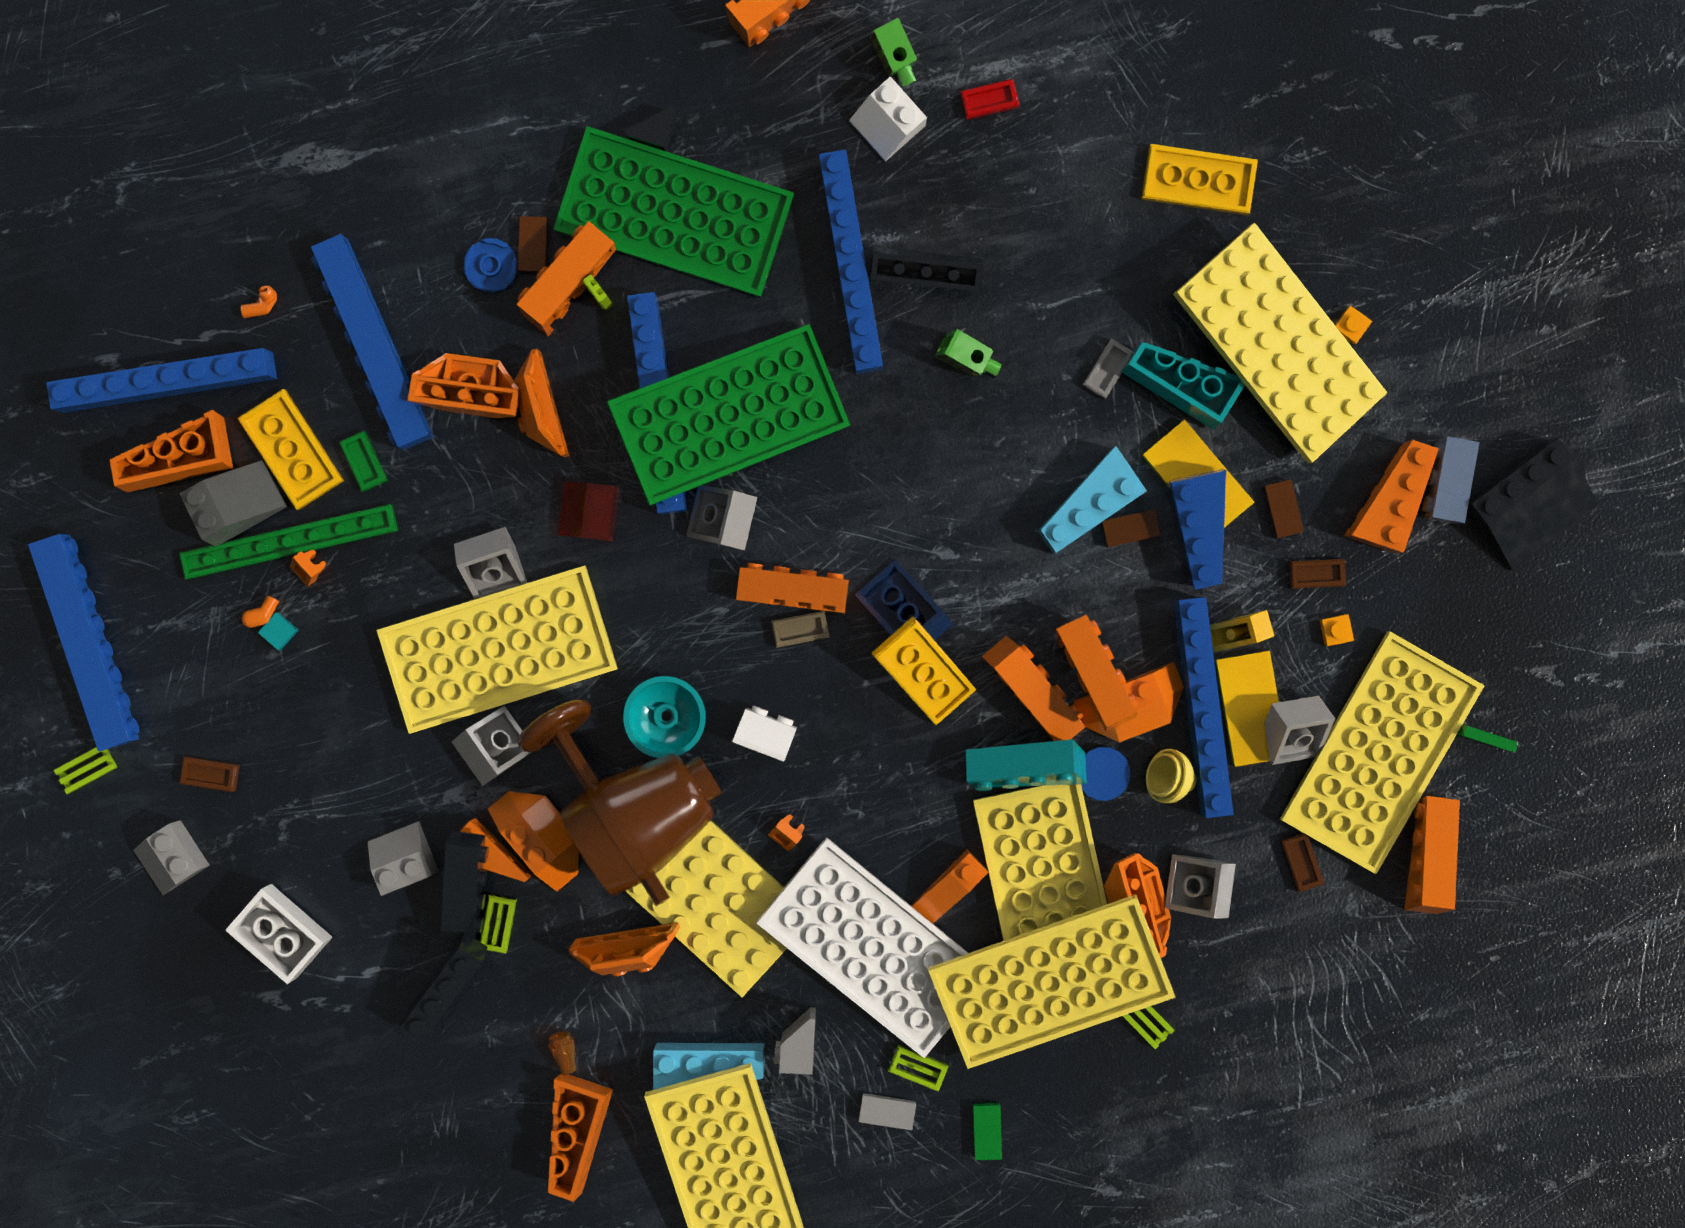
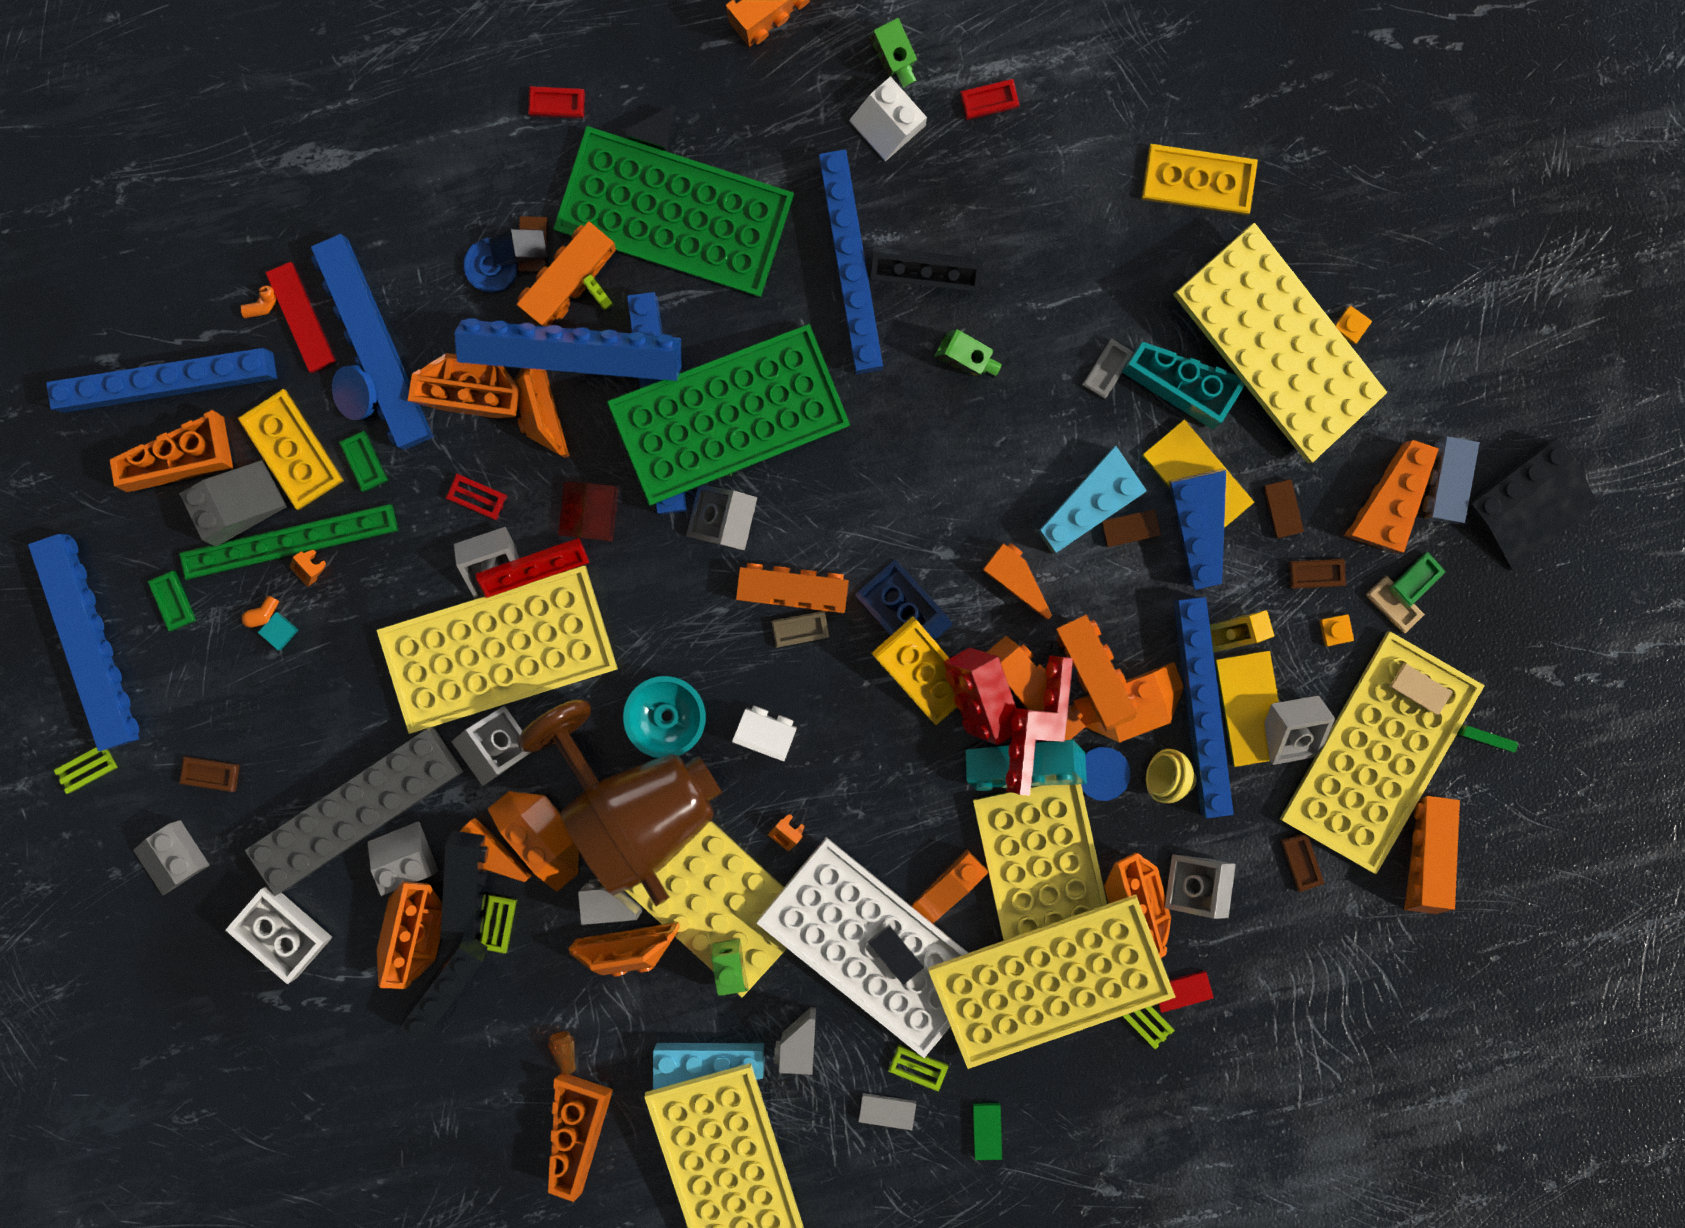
(171, 601): none -> green tile
(301, 317): none -> red tile
(354, 392): none -> blue tile
(354, 810): none -> dark grey brick
(408, 935): none -> orange wedge
(497, 505): none -> red tile
(518, 247): none -> black slope
(532, 568): none -> red tile
(556, 102): none -> red tile
(568, 349): none -> blue brick
(601, 907): none -> light grey slope
(729, 967): none -> bright green torso
(895, 954): none -> black tile
(981, 694): none -> red brick
(1013, 573): none -> orange slope
(1039, 725): none -> bracket
(1188, 991): none -> red tile
(1391, 607): none -> tan tile
(1416, 580): none -> green tile
(1420, 689): none -> tan tile

